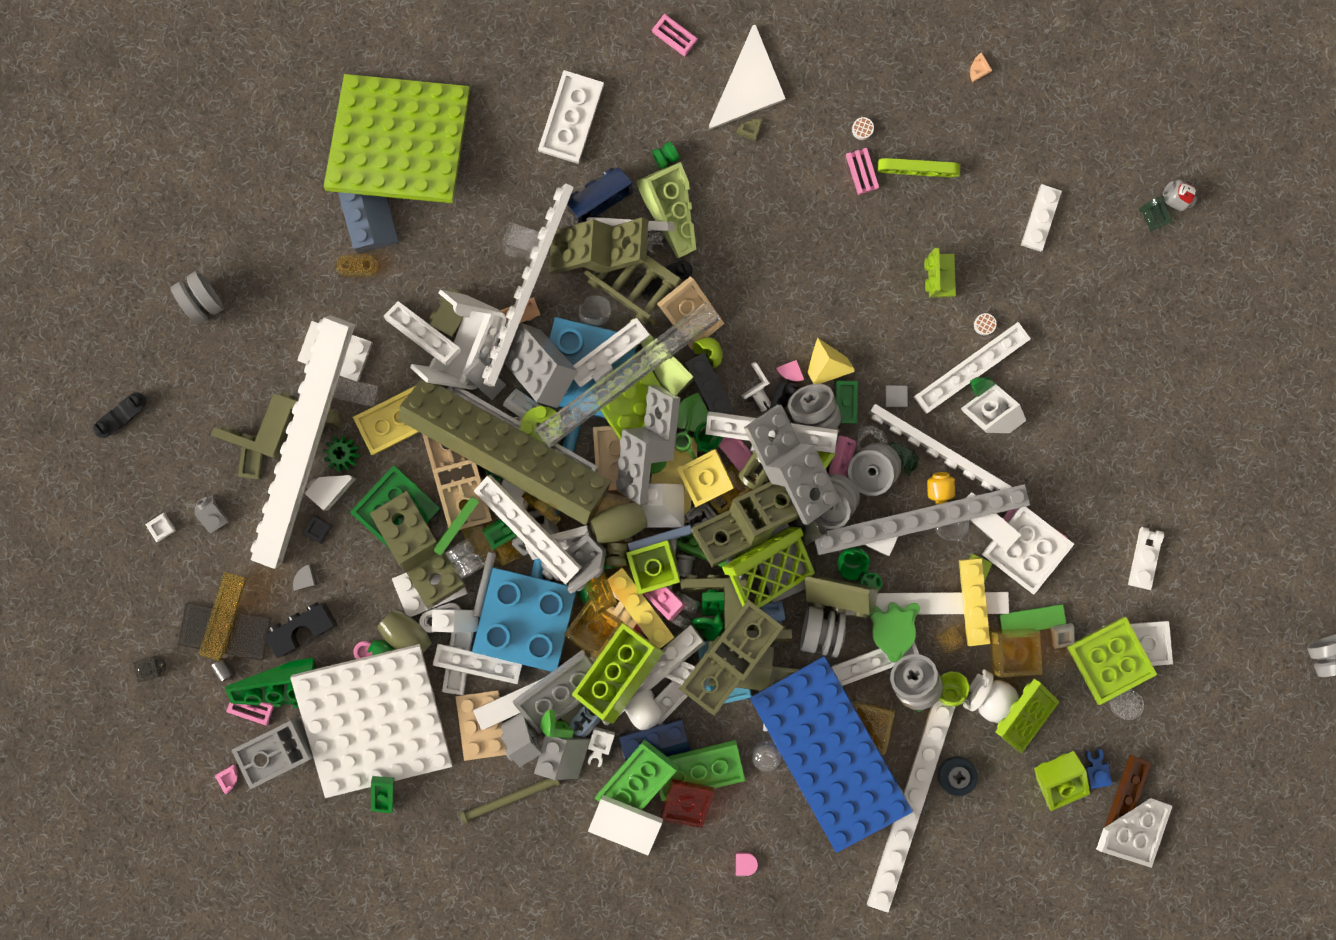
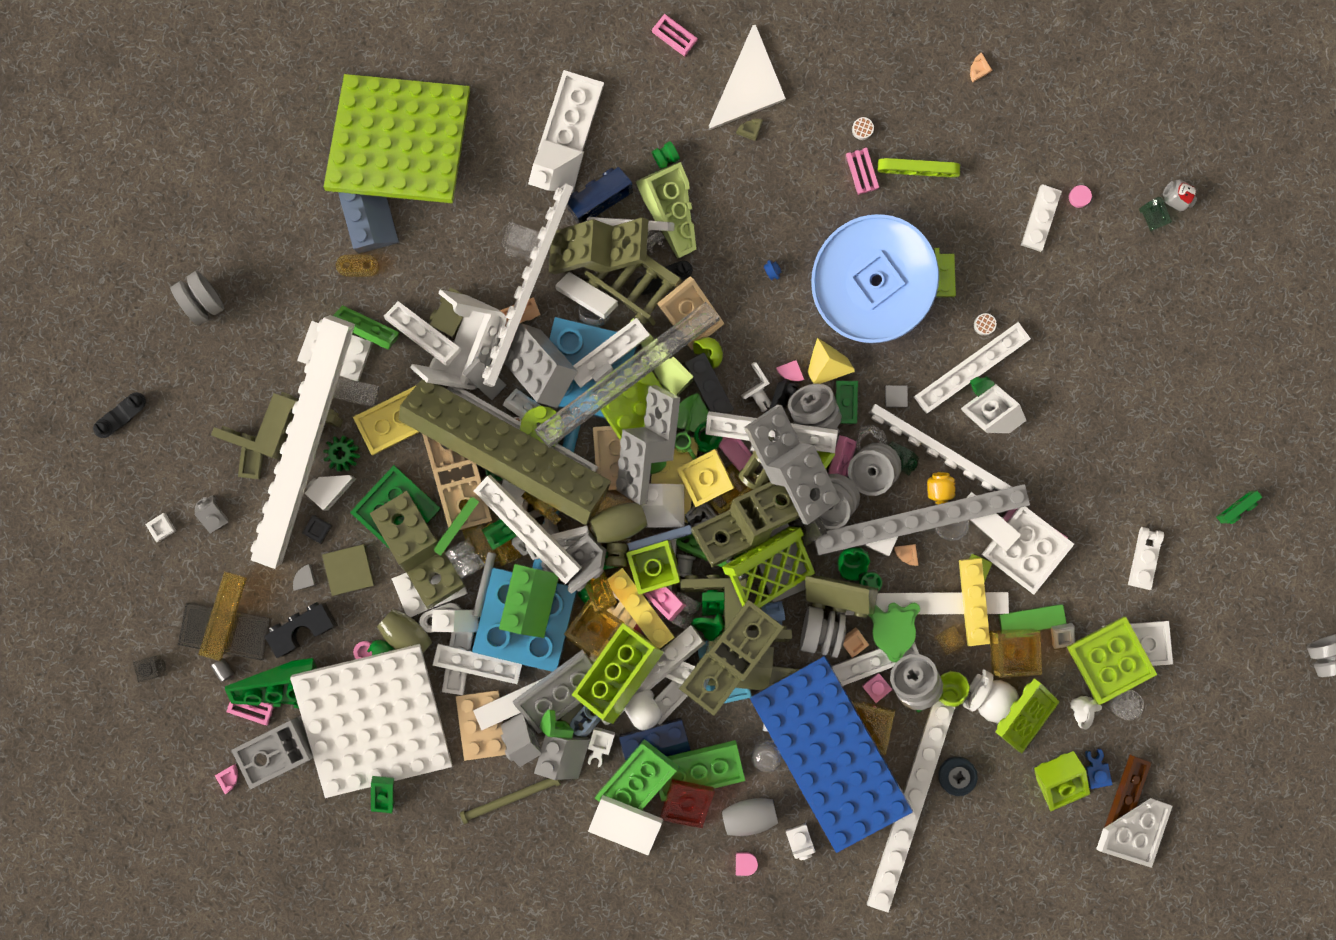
(348, 570): none -> olive tile
(368, 328): none -> bright green plate
(529, 601): none -> bright green slope
(555, 166): none -> white slope
(586, 295): none -> white tile
(749, 817): none -> light grey piece
(772, 270): none -> blue plate
(800, 842): none -> white bracket
(851, 260): none -> light blue dish
(854, 642): none -> light nougat tile
(877, 687): none -> bright pink plate
(907, 554): none -> light nougat tile
(1080, 196): none -> bright pink tile
(1083, 708): none -> white piece
(1233, 512): none -> green plate

